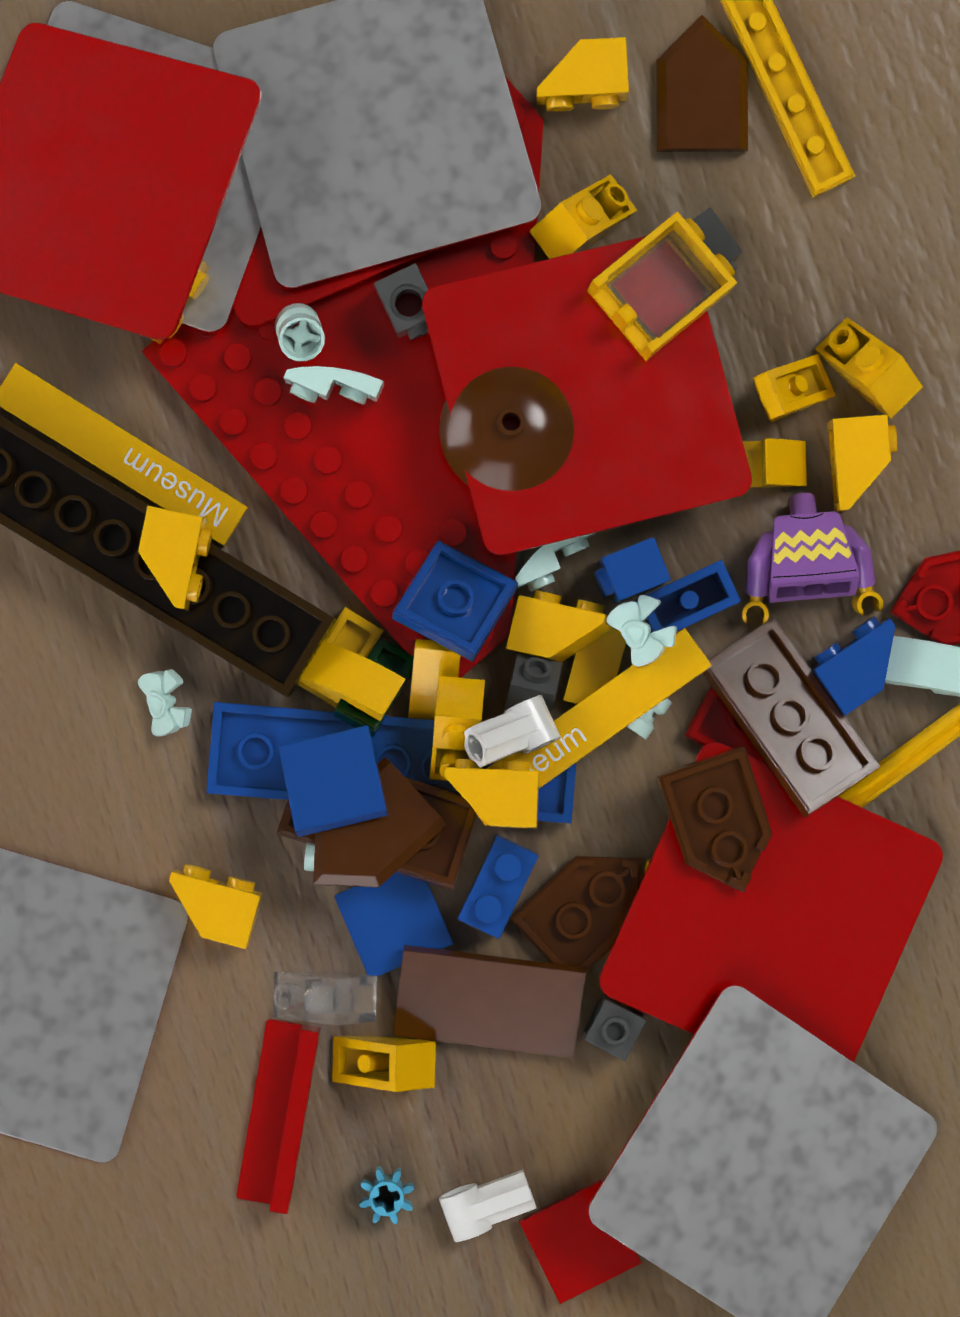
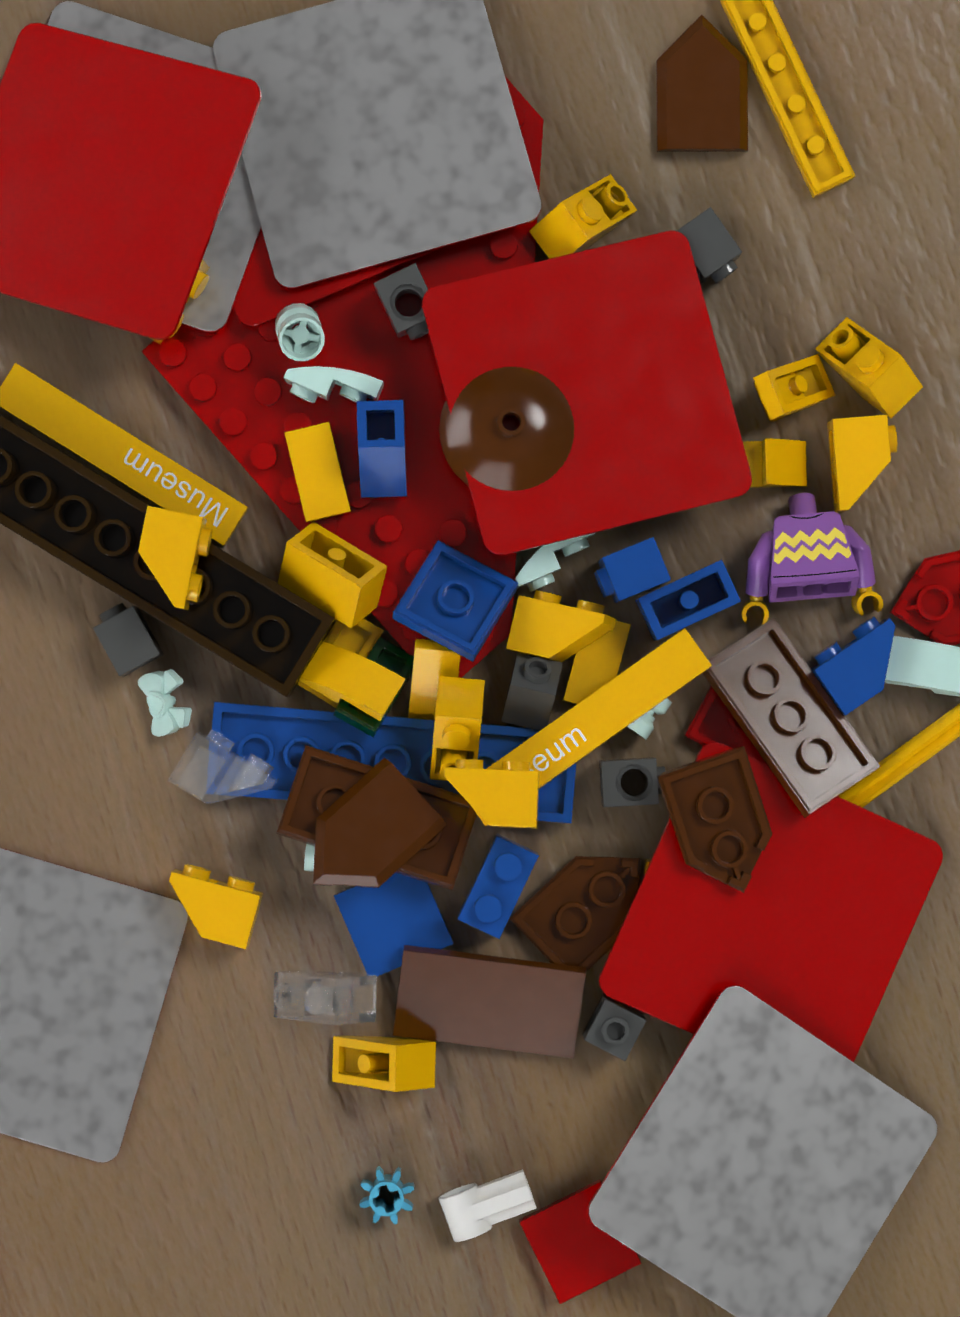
(127, 639): none -> dark grey brick
(217, 773): none -> clear slope
(278, 1114): red panel -> none
(317, 472): none -> yellow tile
(332, 574): none -> yellow brick
(333, 781): blue tile -> none
(382, 448): none -> blue slope
(521, 728): white piece -> none
(590, 73): yellow slope -> none
(610, 782): none -> dark grey brick
(644, 645): light aqua piece -> none
(663, 285): window -> none

